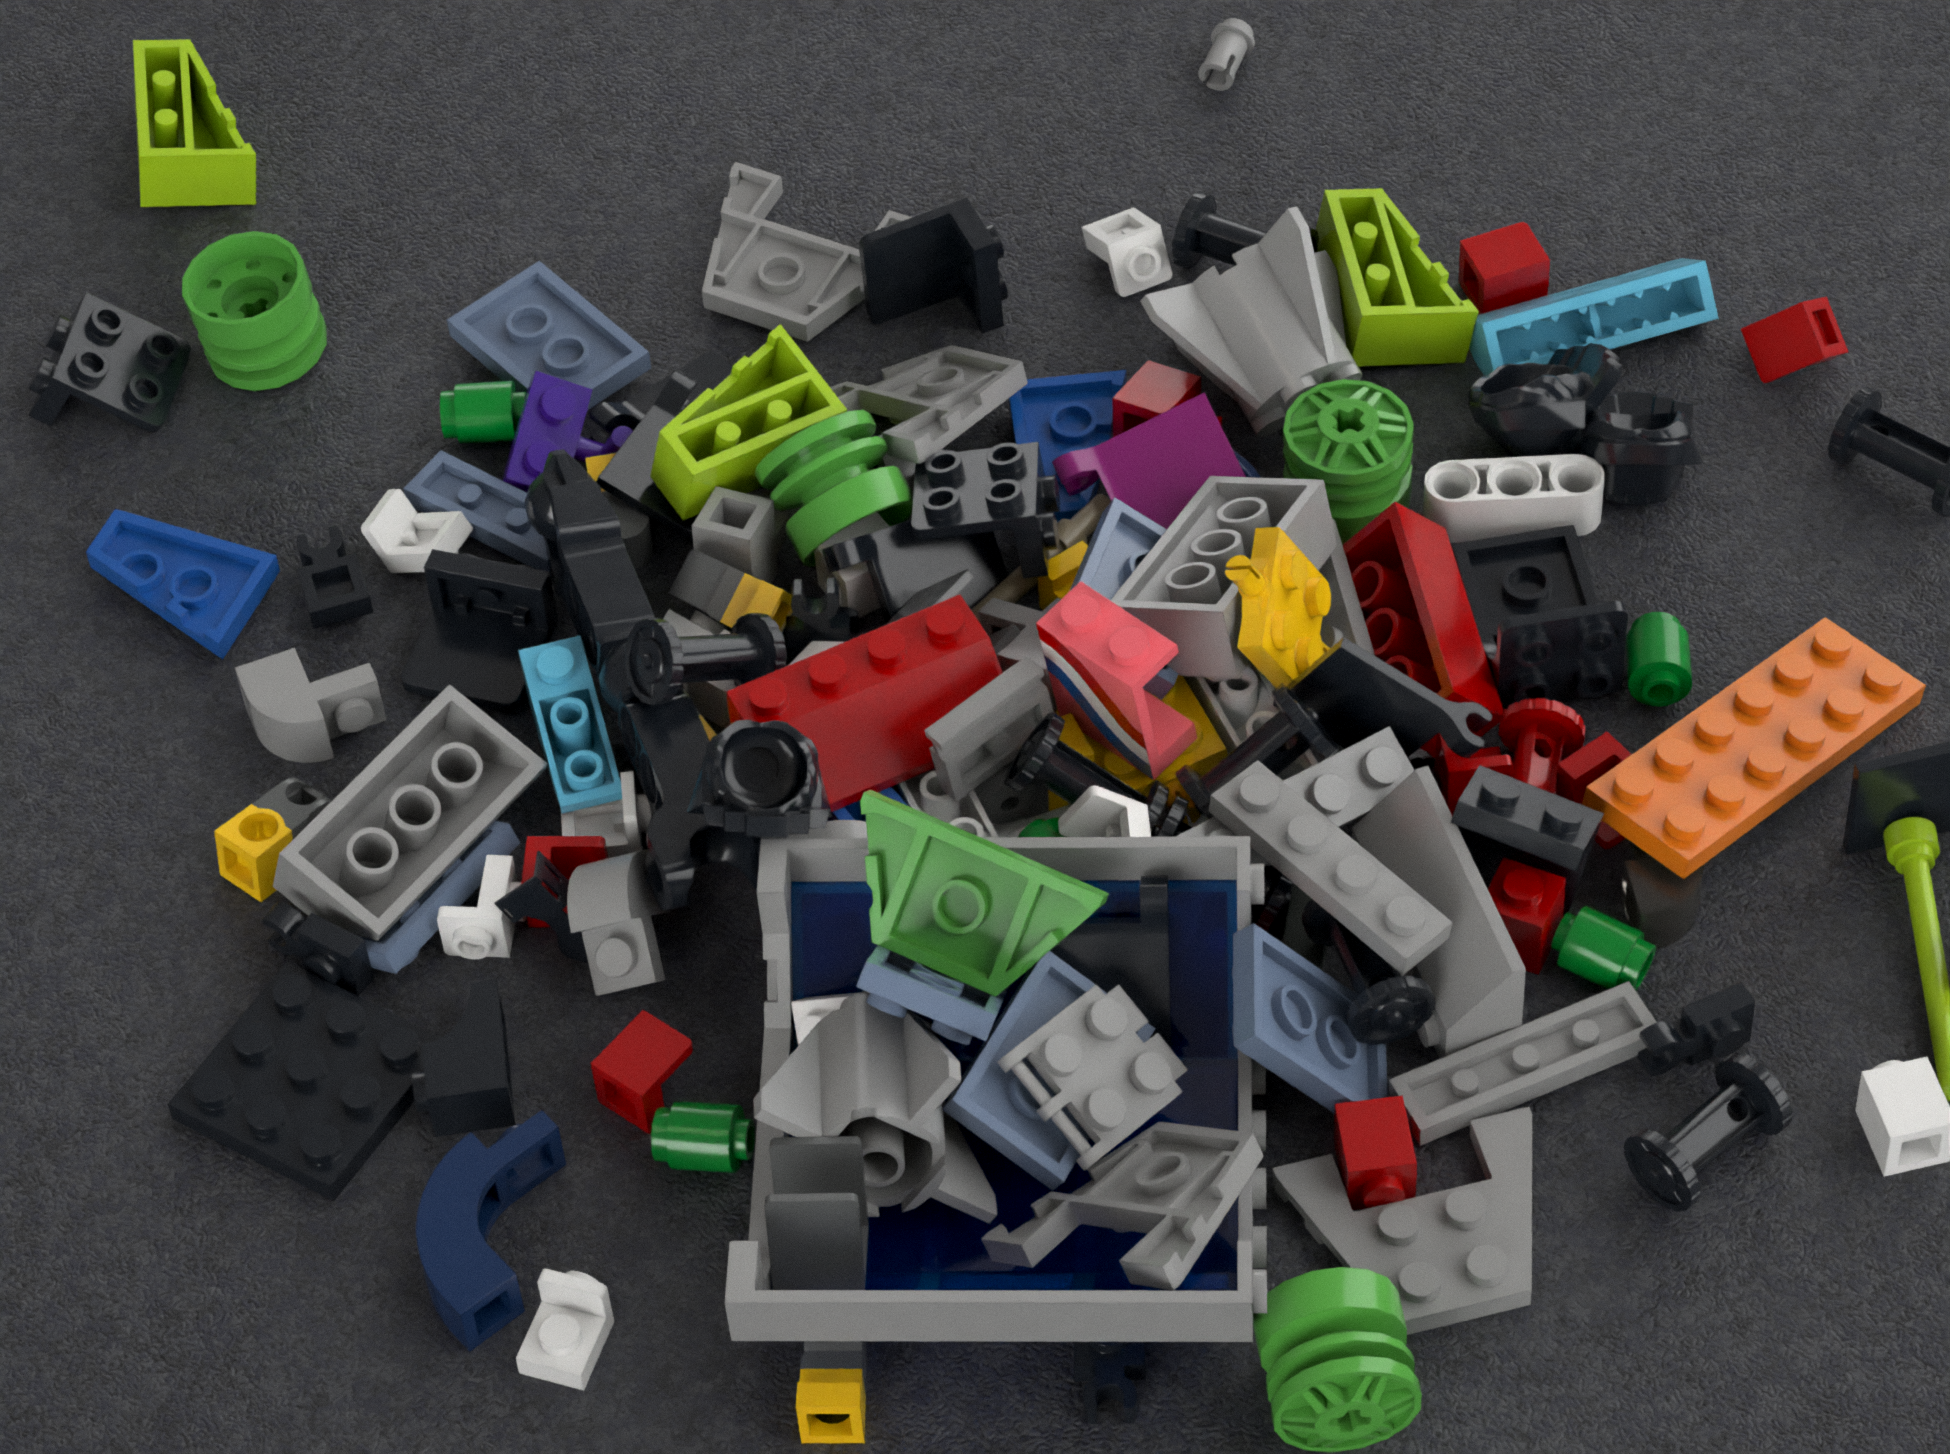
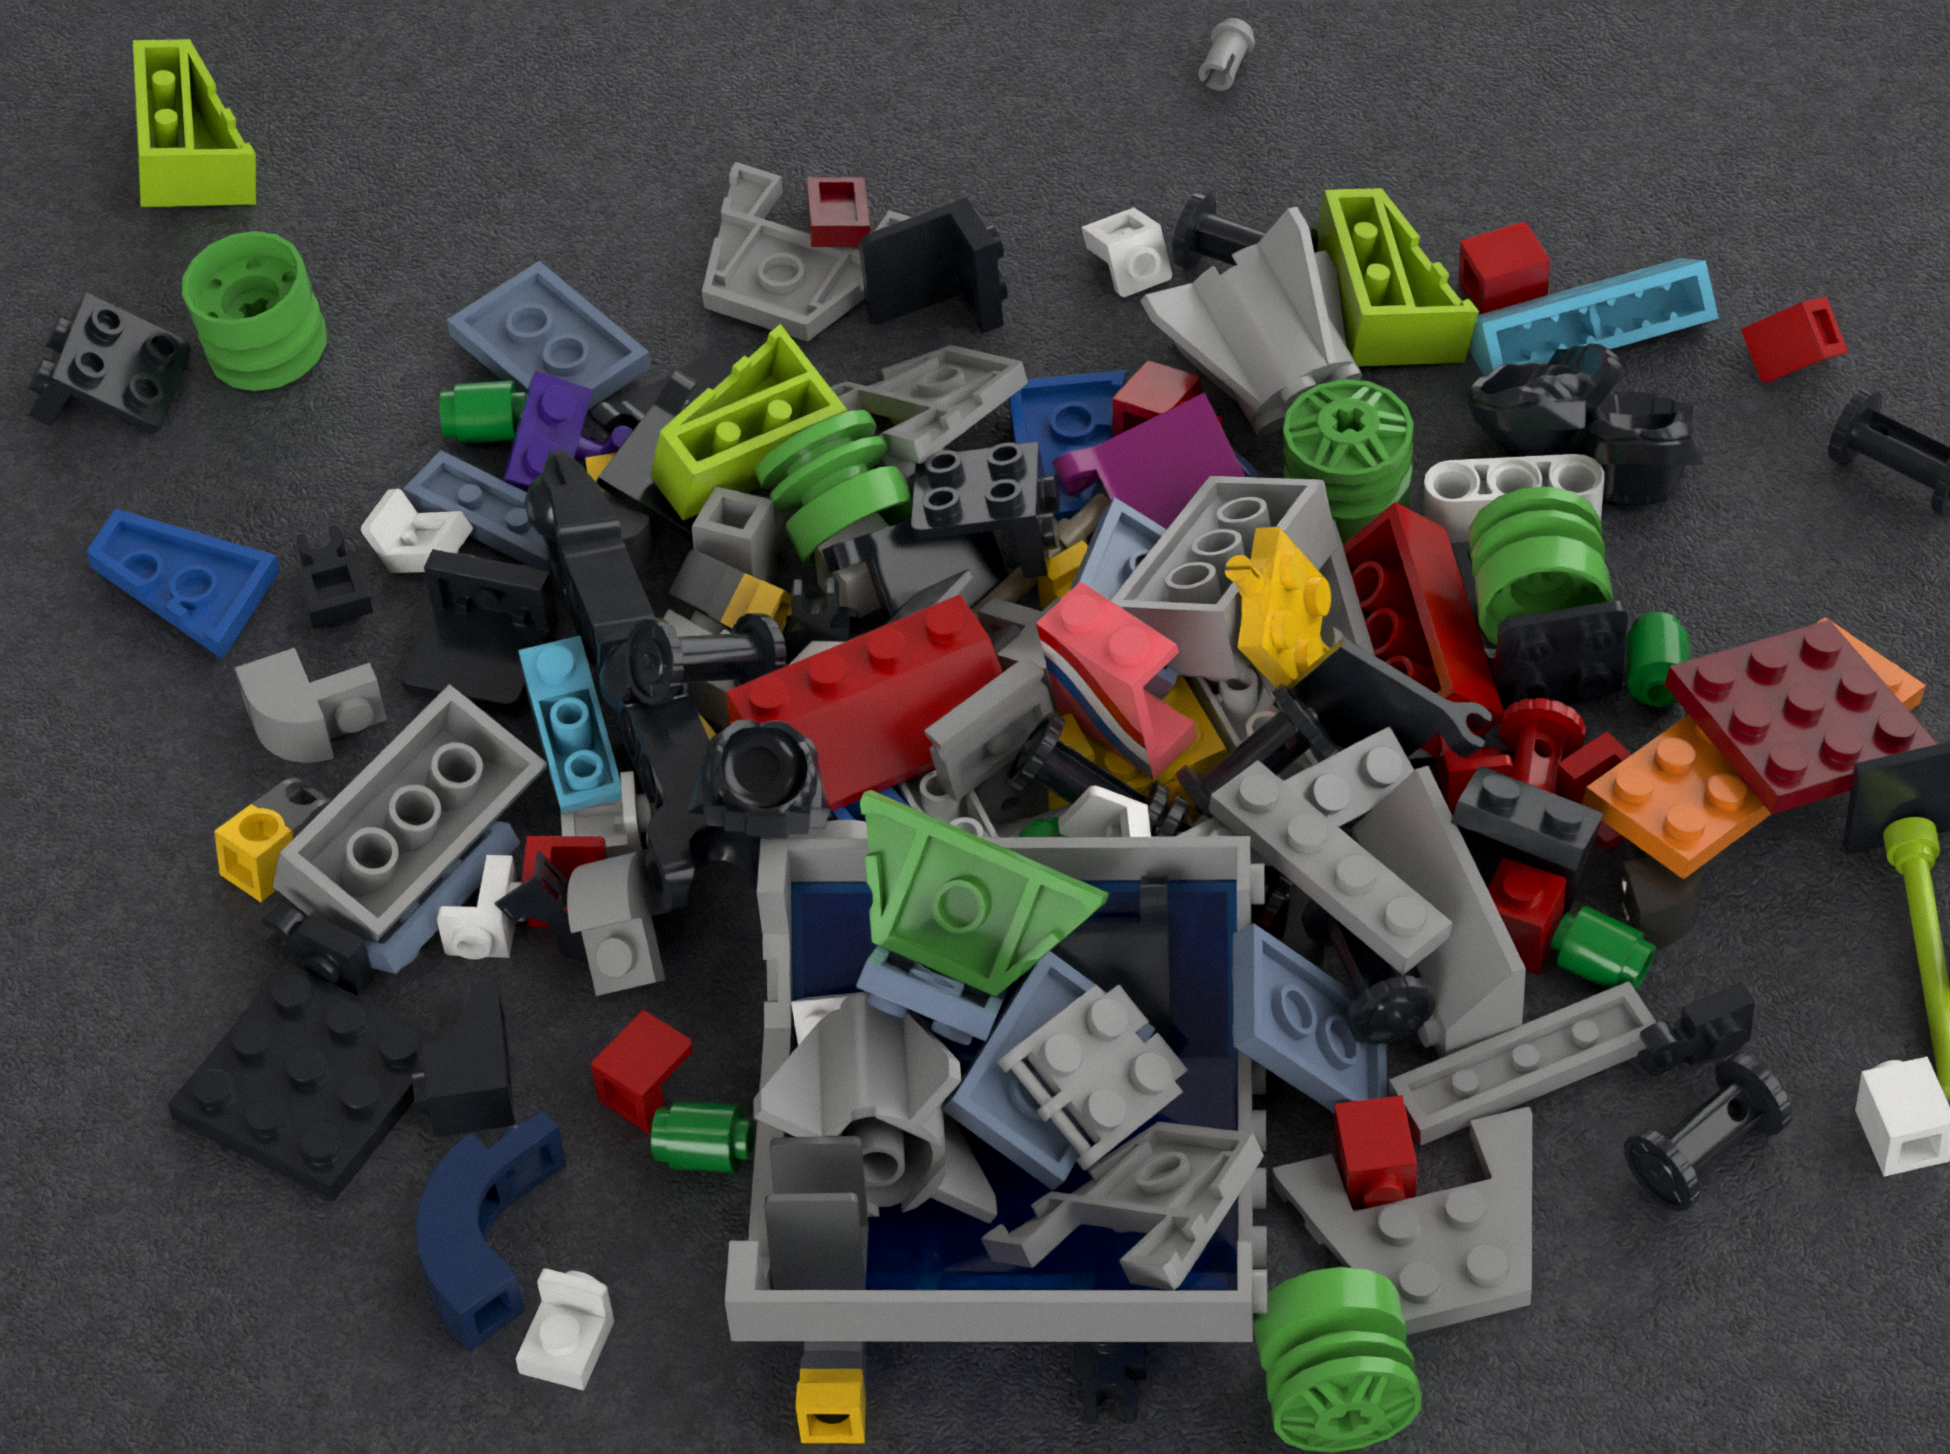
(837, 211): none -> tile
(1536, 555): none -> bright green wheel
(1795, 713): none -> dark red plate

